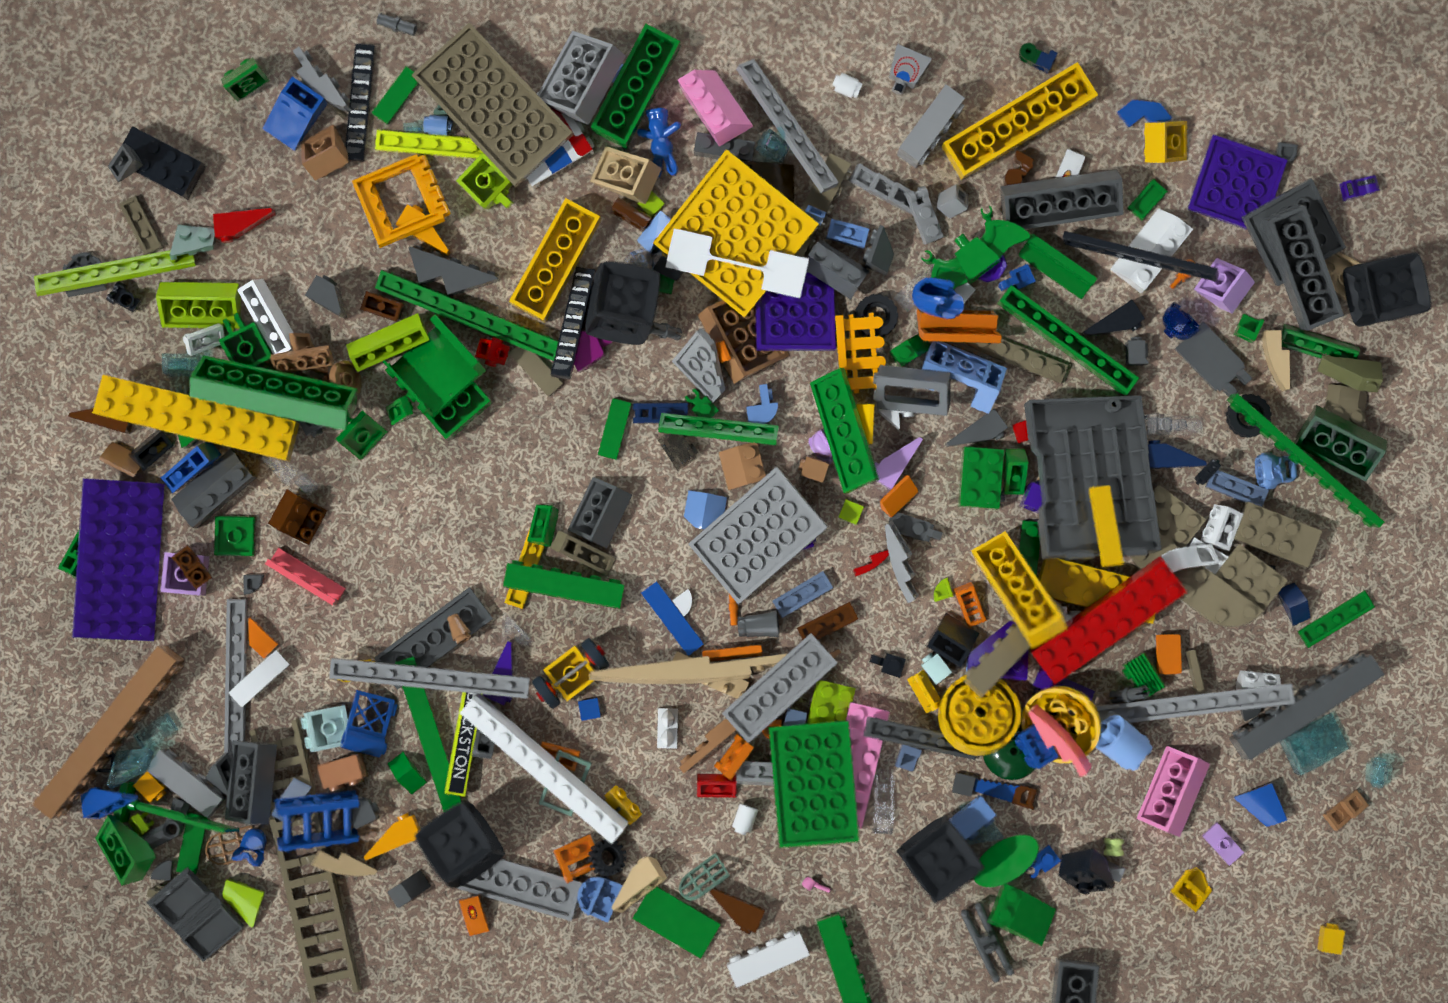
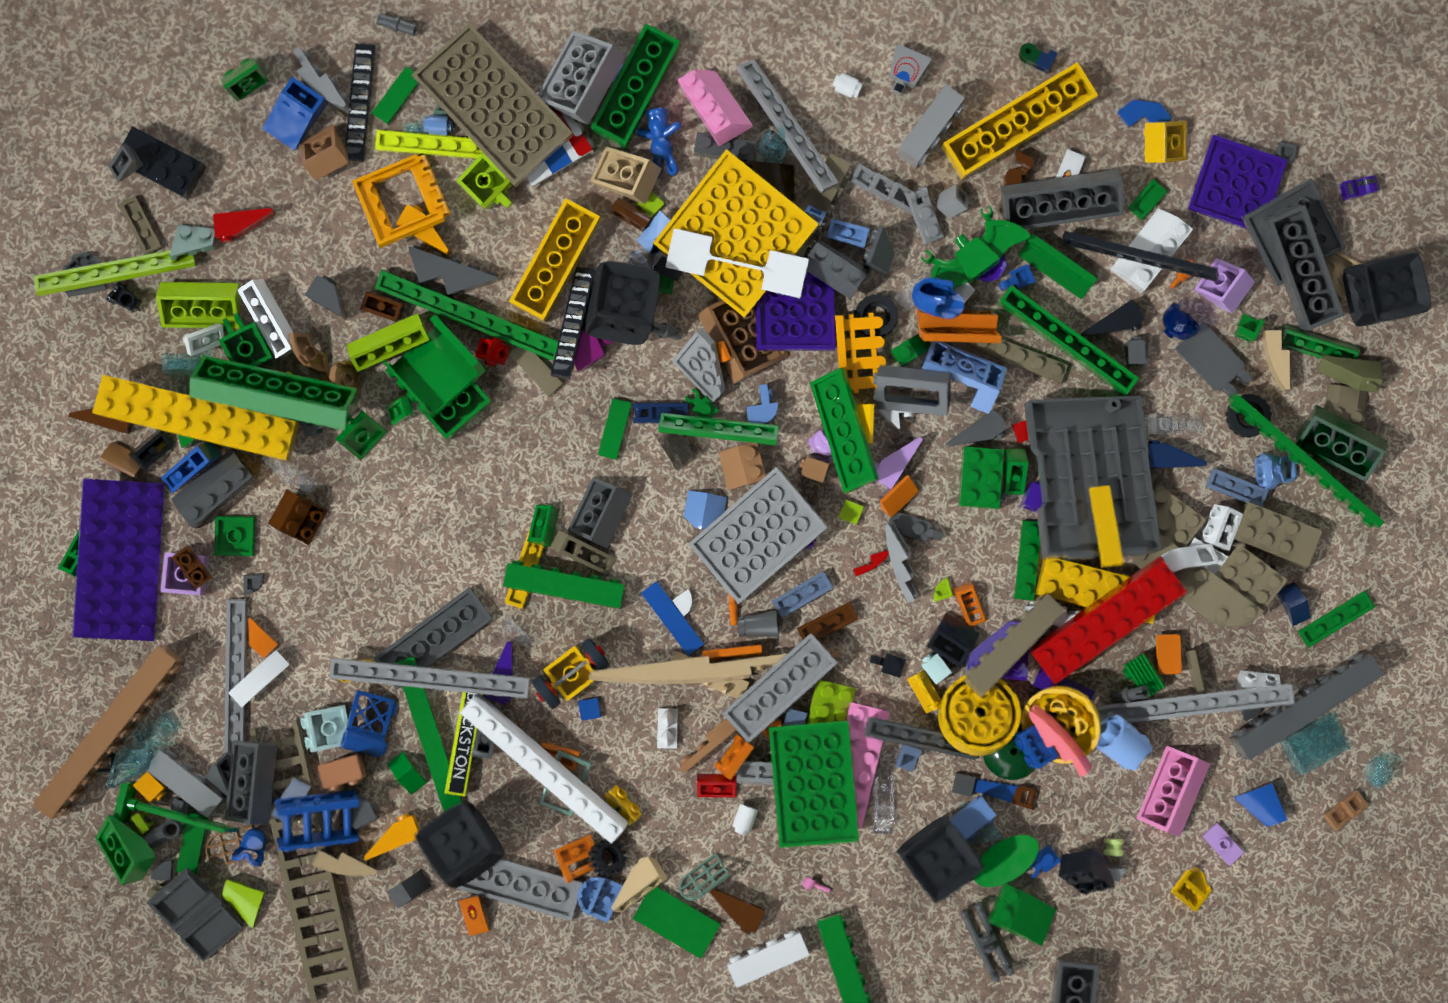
(100, 803): blue slope -> none
(306, 576): coral fence -> none
(311, 357): medium nougat tile -> none
(459, 630): medium nougat cone -> none
(1019, 589): yellow brick -> none
(1207, 472): black axle -> none
(1331, 939): yellow brick -> none

